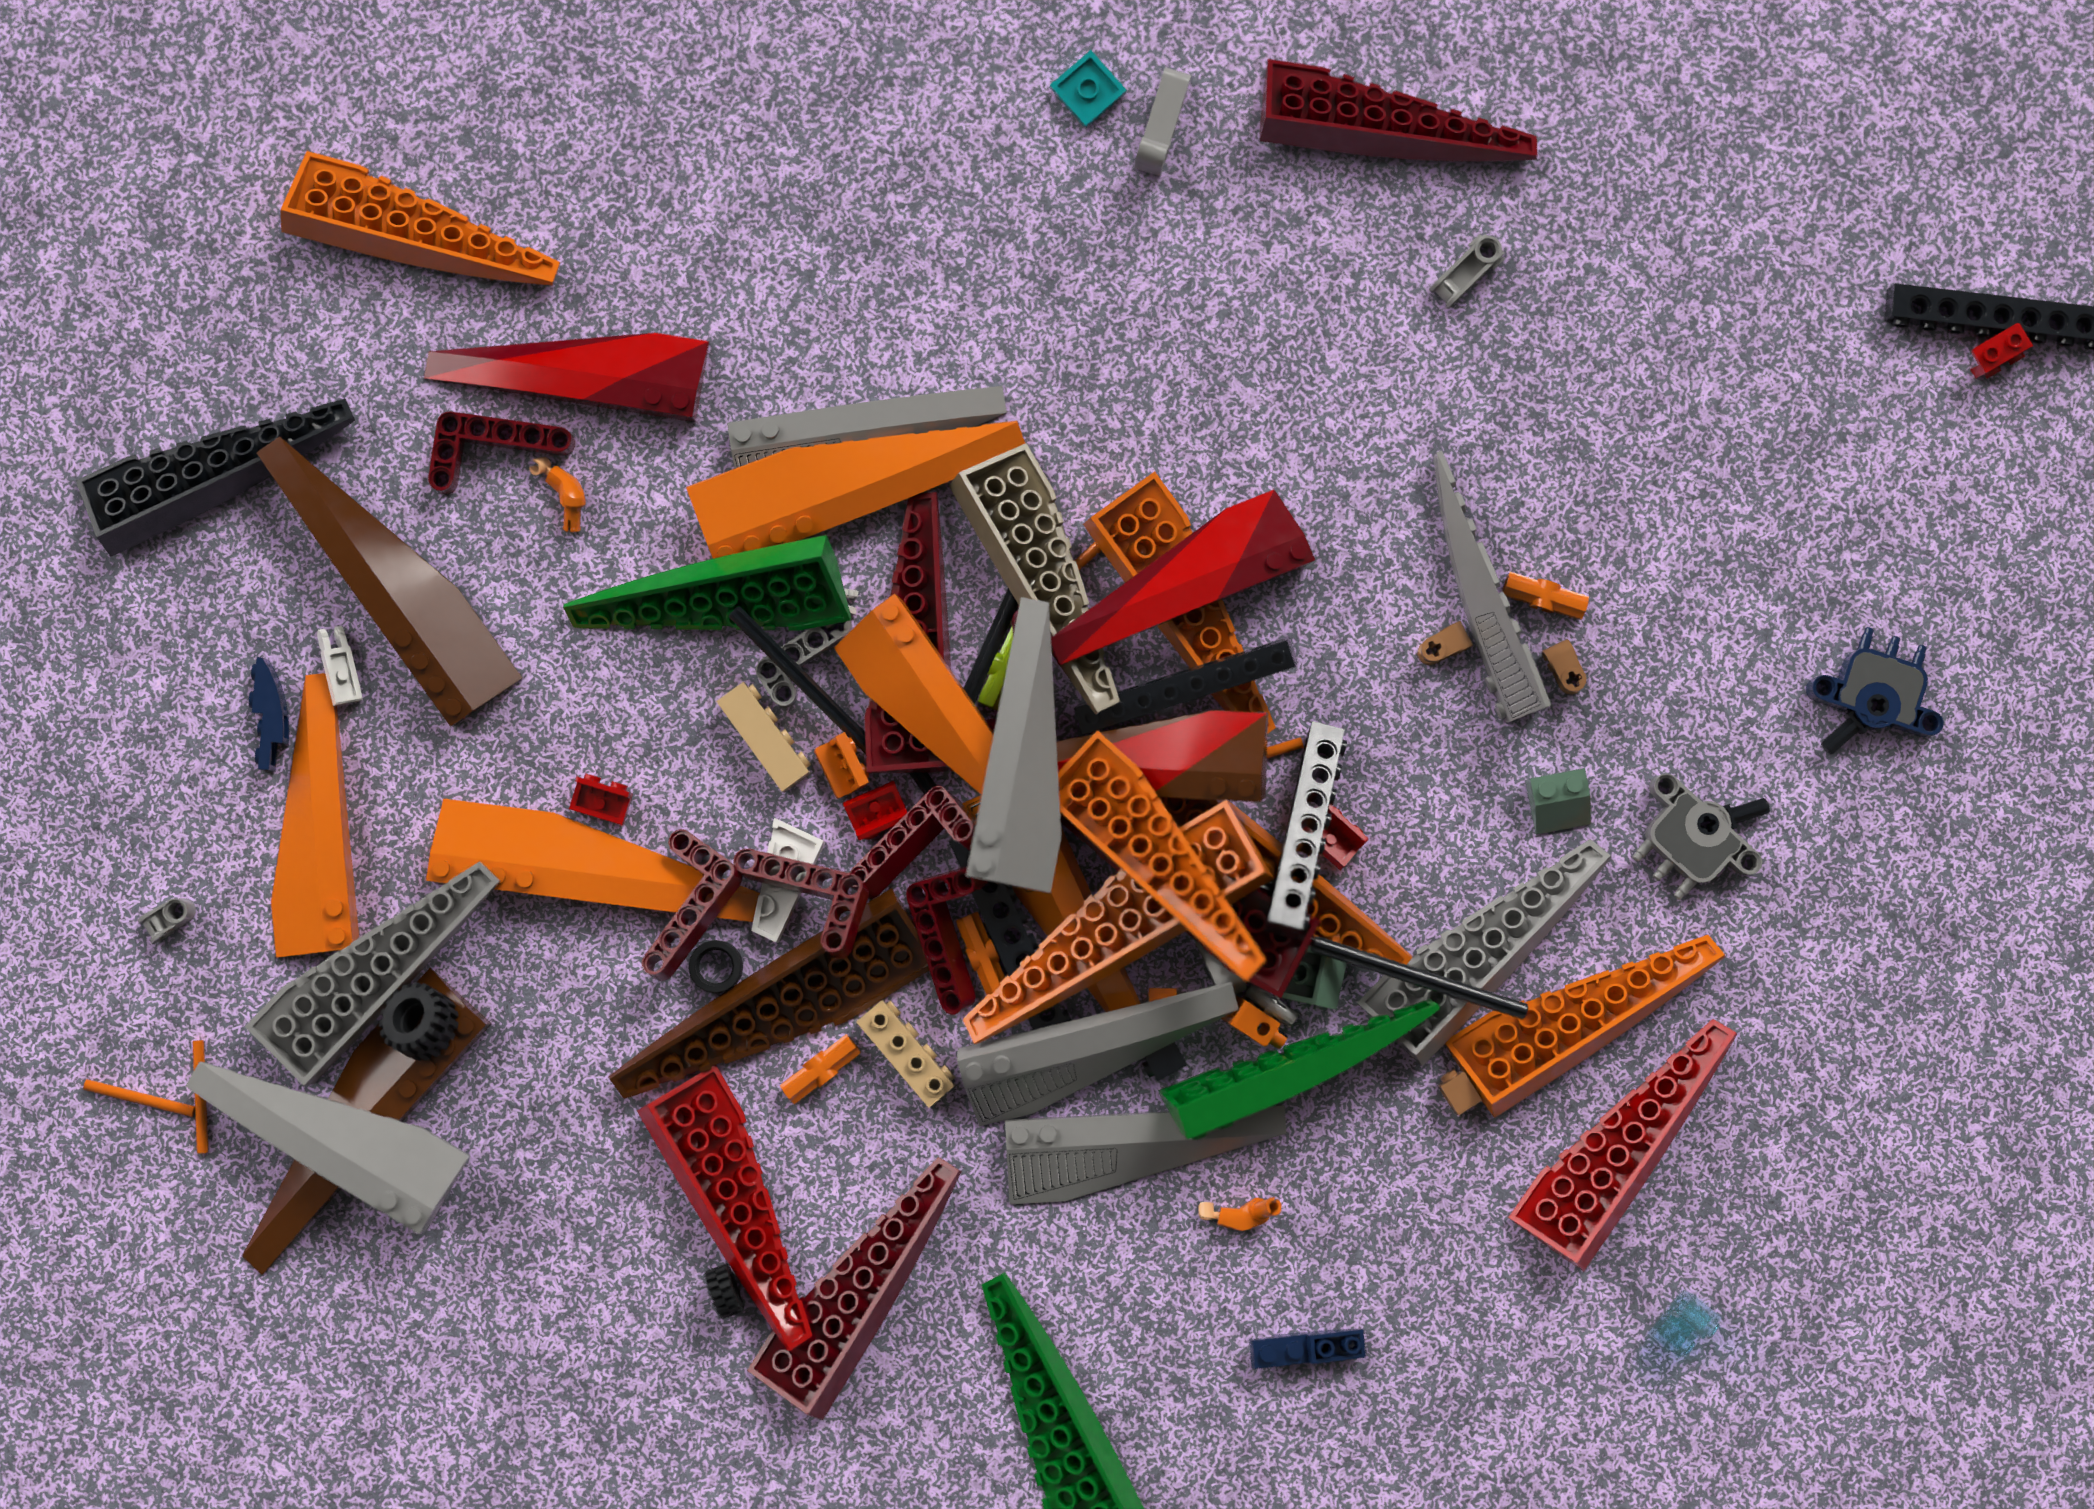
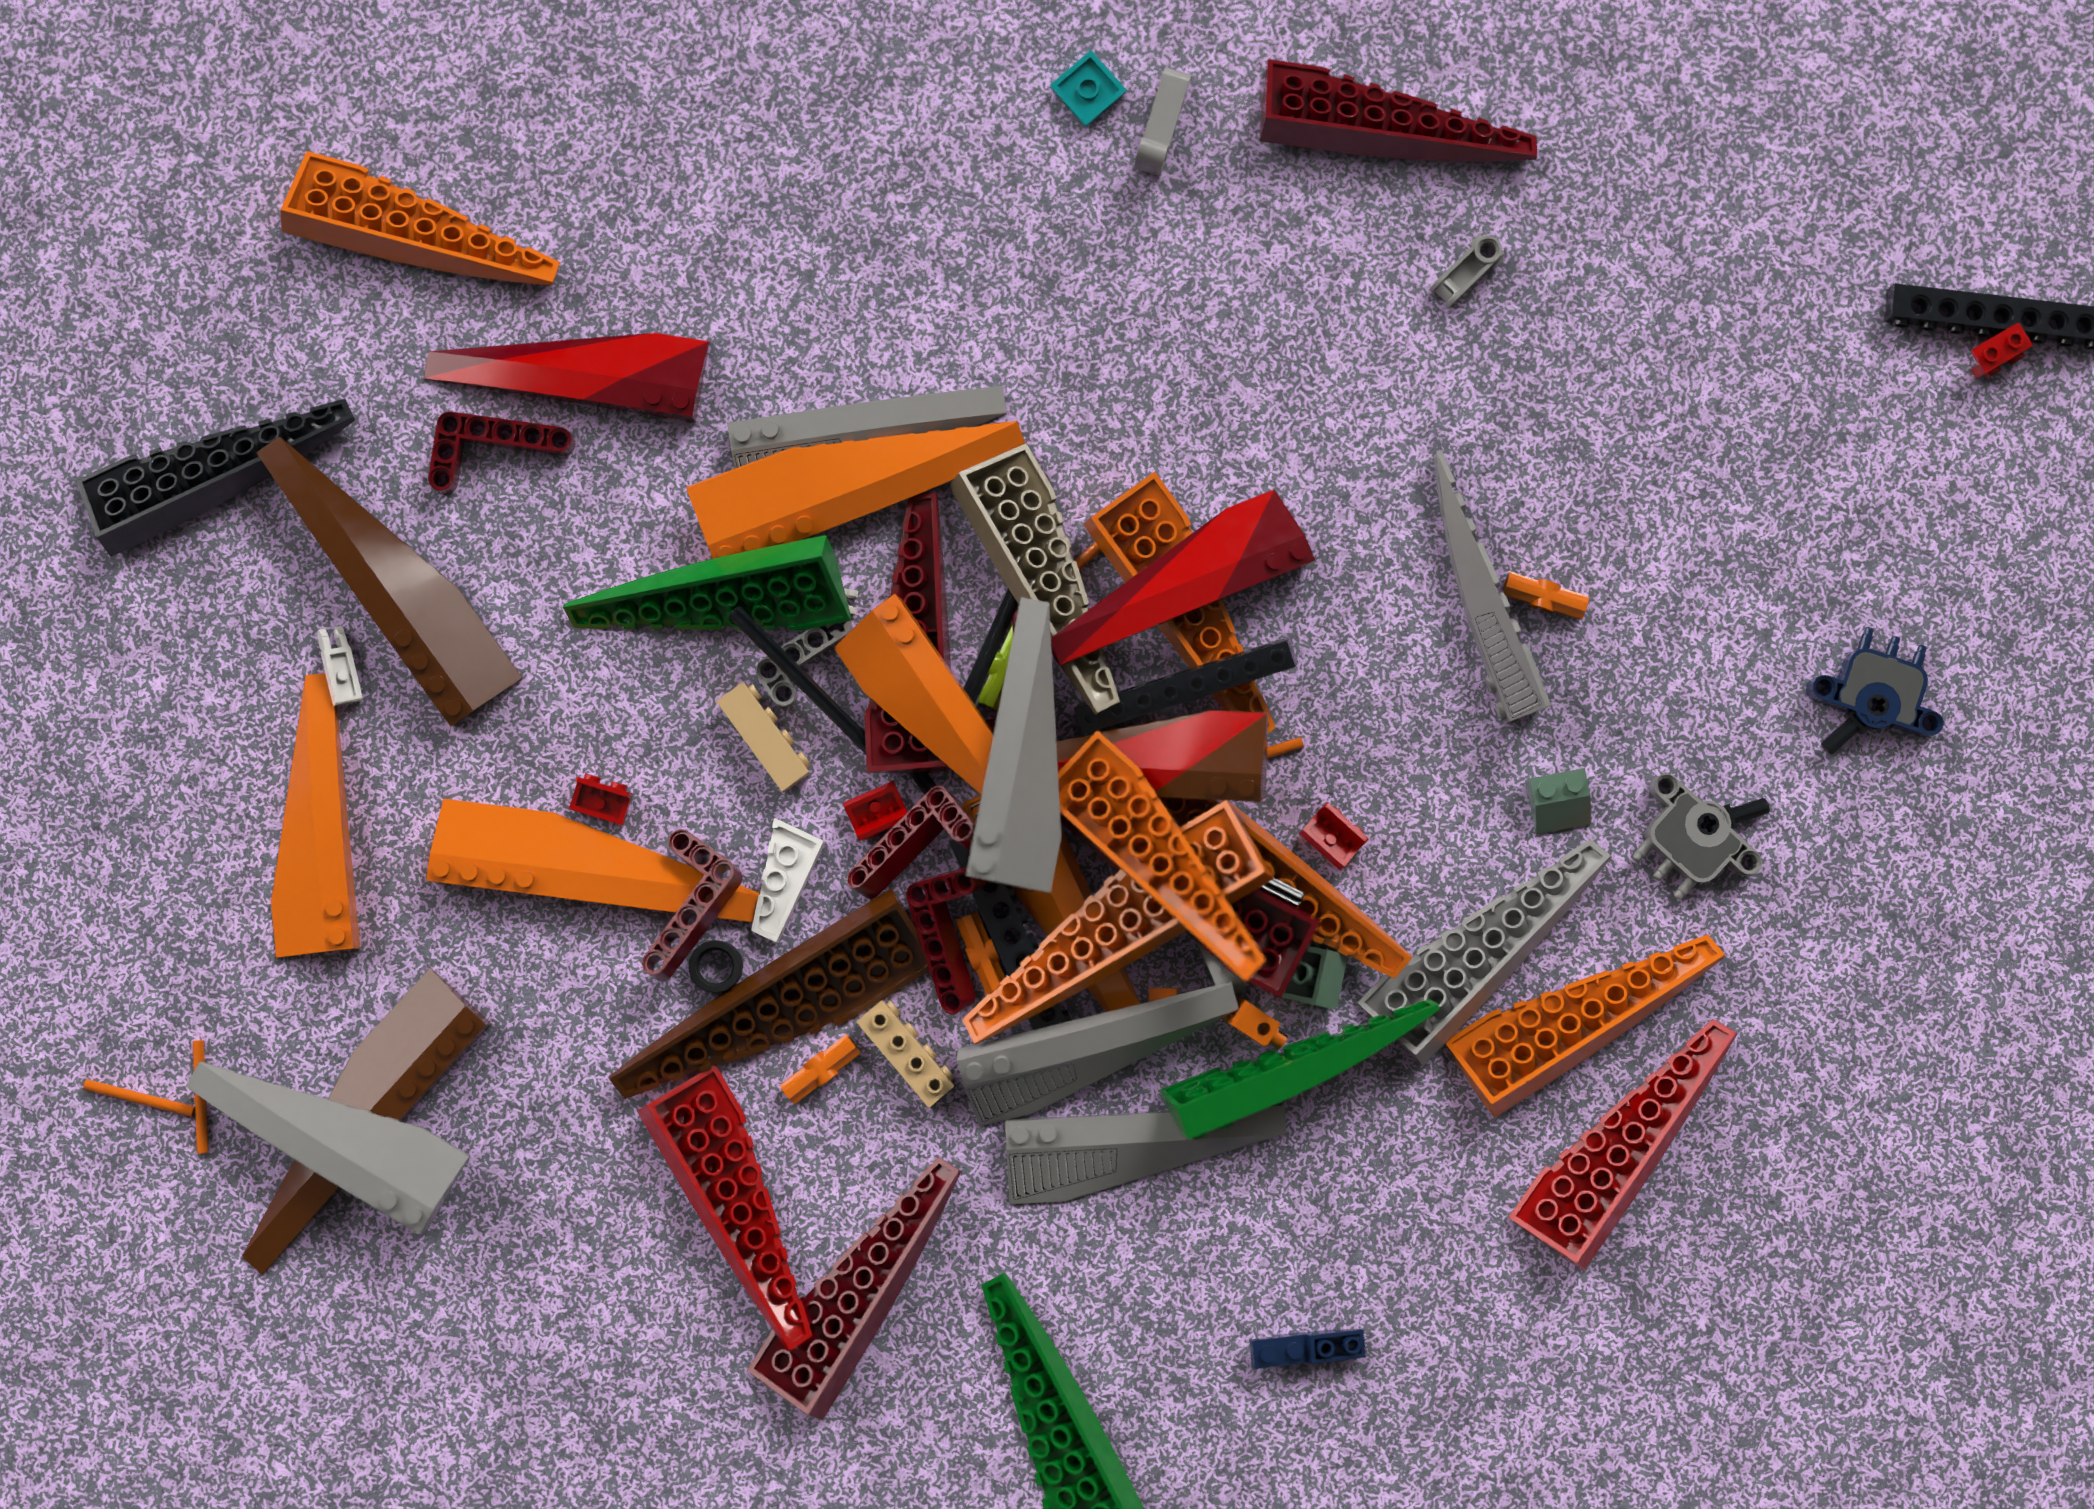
(163, 920): light grey piece -> none
(270, 702): dark blue slope -> none
(336, 1001): light grey wedge -> none
(403, 1013): black tyre -> none
(569, 490): orange arm -> none
(724, 1291): black tyre -> none
(813, 886): dark red beam -> none
(842, 765): orange bracket -> none
(1164, 1062): black brick -> none
(1246, 1217): orange arm -> none
(1271, 1005): light grey pin -> none
(1280, 918): brick -> none
(1419, 977): black axle -> none
(1448, 643): medium nougat piece -> none
(1458, 1091): medium nougat brick -> none
(1563, 662): medium nougat piece -> none
(1683, 1322): clear light blue brick -> none

